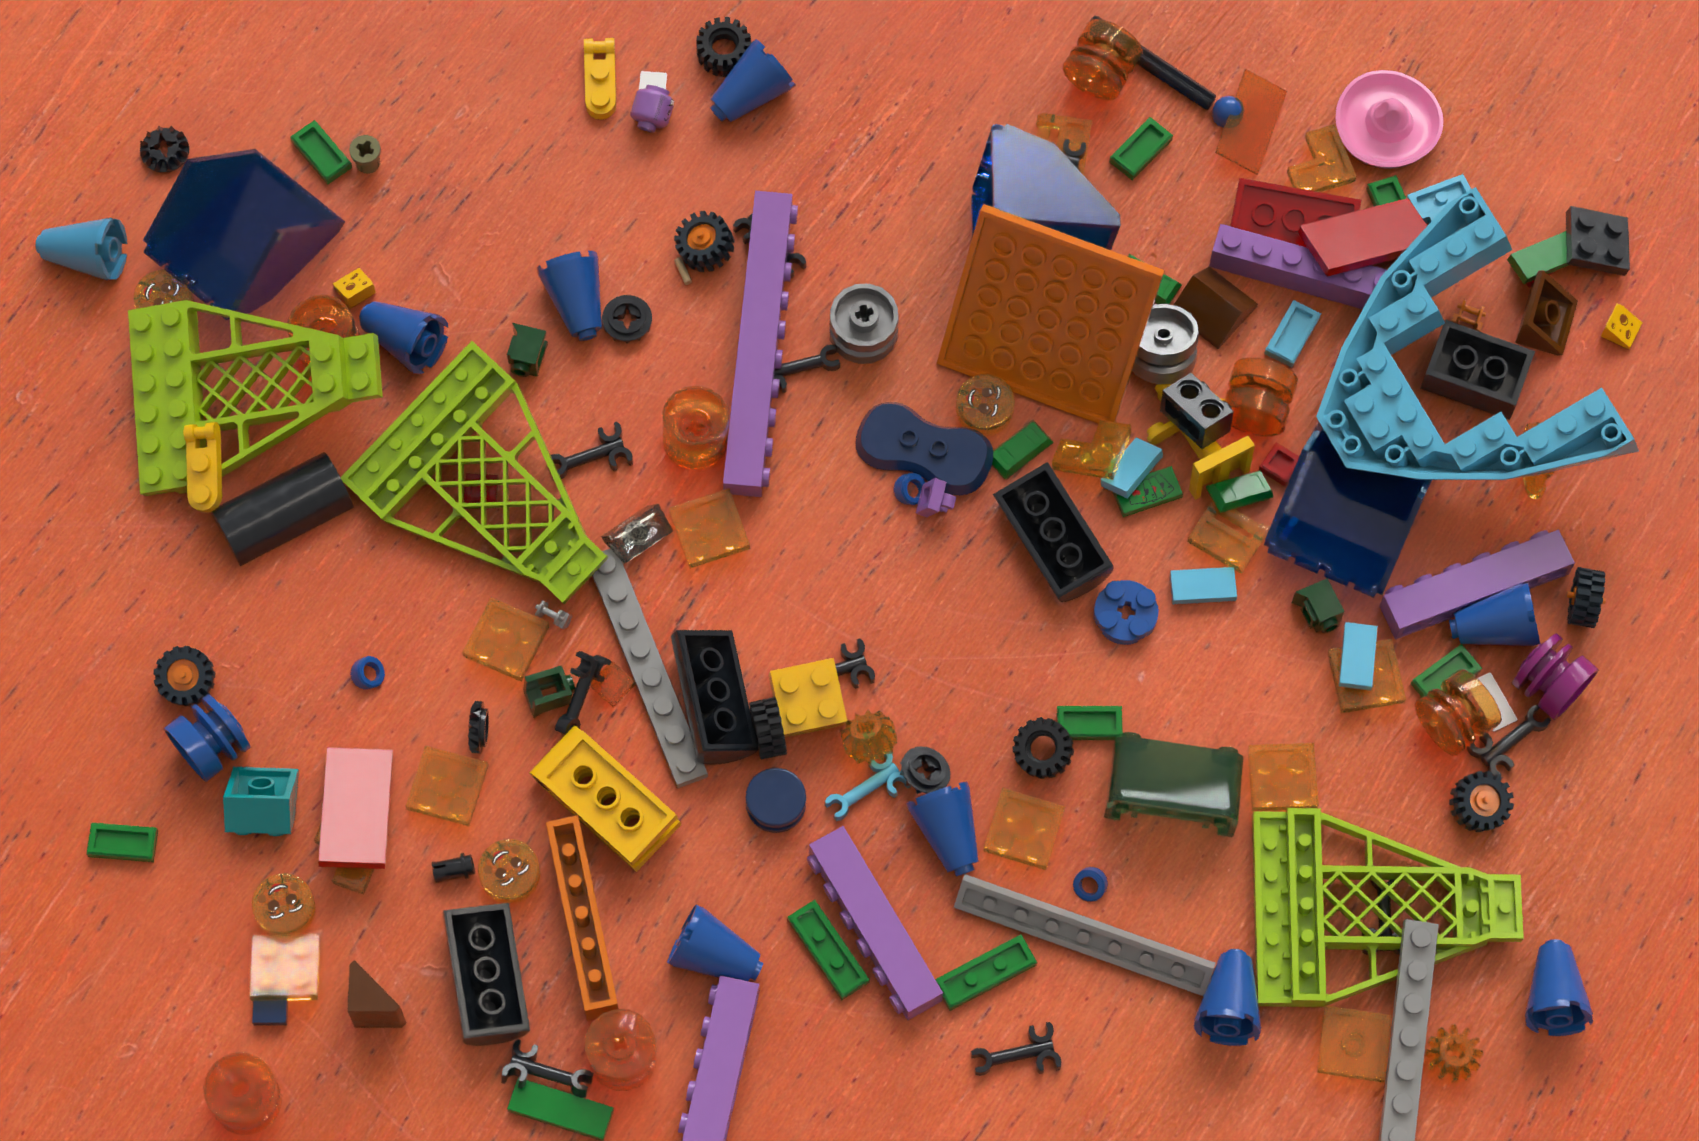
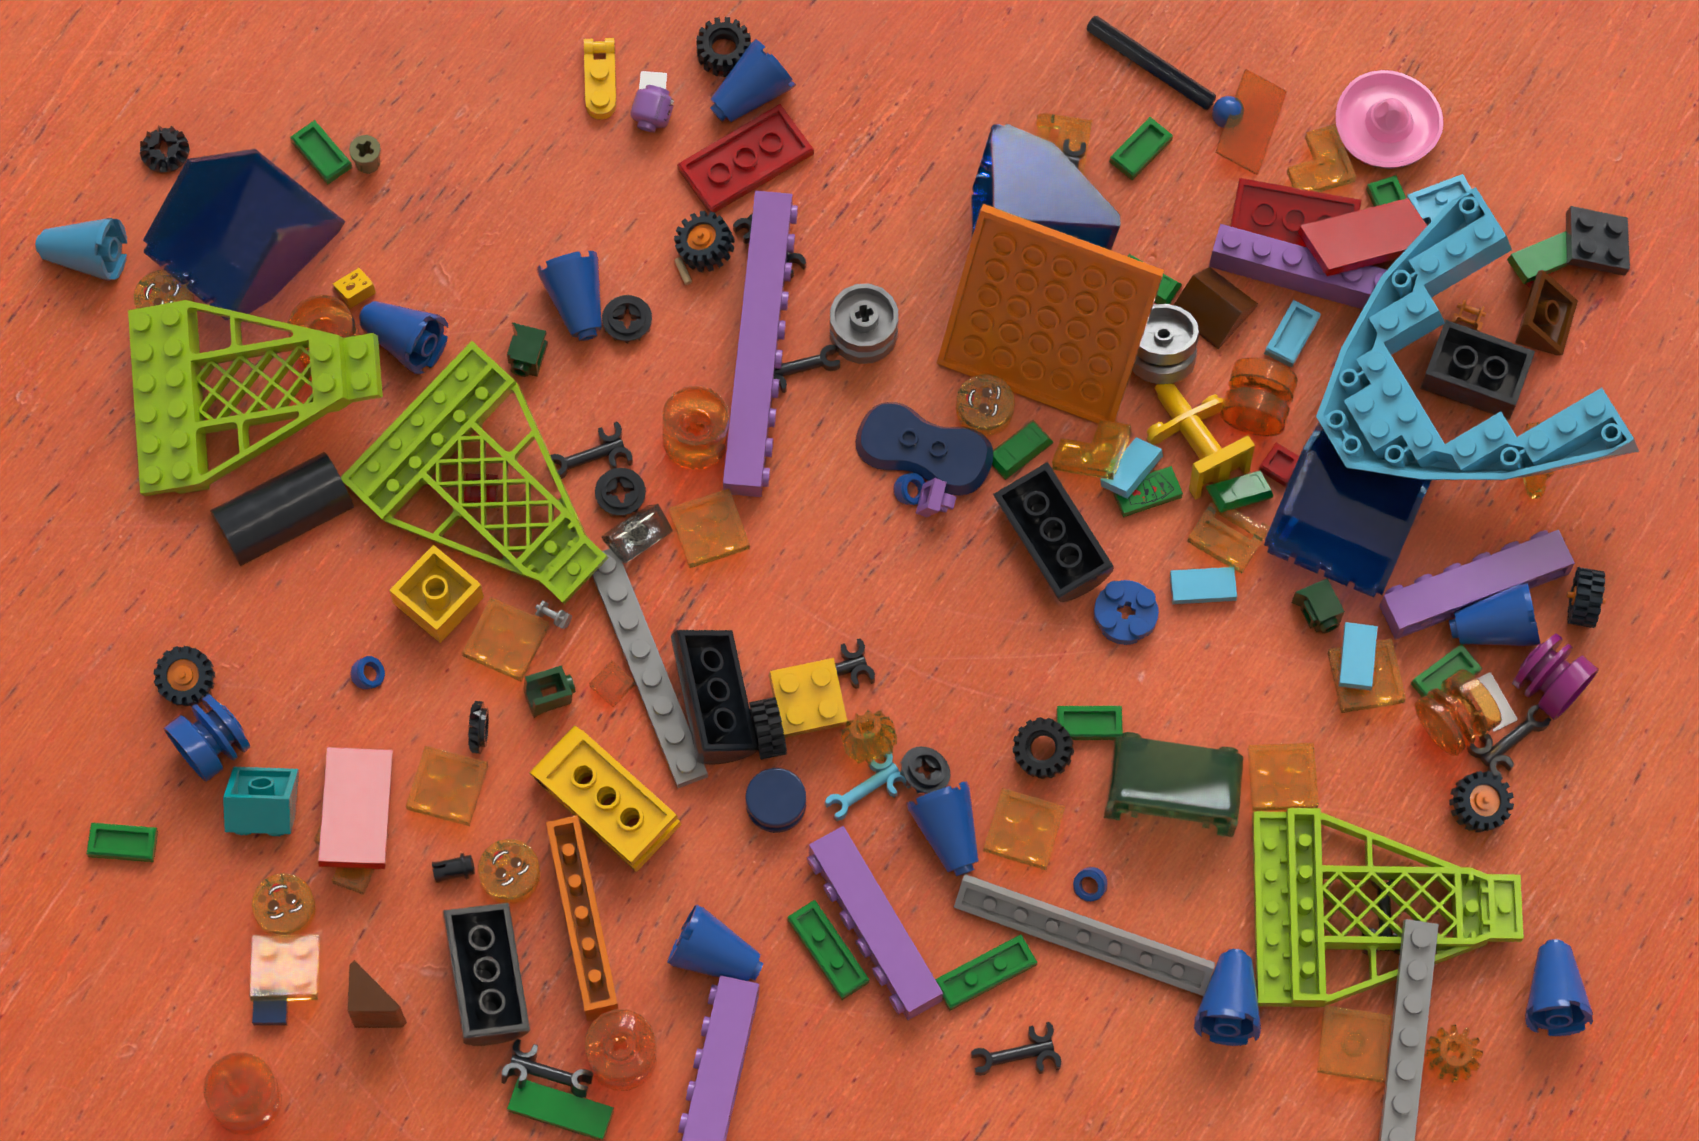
(203, 466): yellow plate -> none
(436, 593): none -> yellow brick
(587, 671): black bar -> none
(608, 485): none -> black gear
(745, 159): none -> red tile
(1102, 59): clear orange wheel -> none
(1196, 410): black brick -> none
(1621, 327): yellow slope -> none

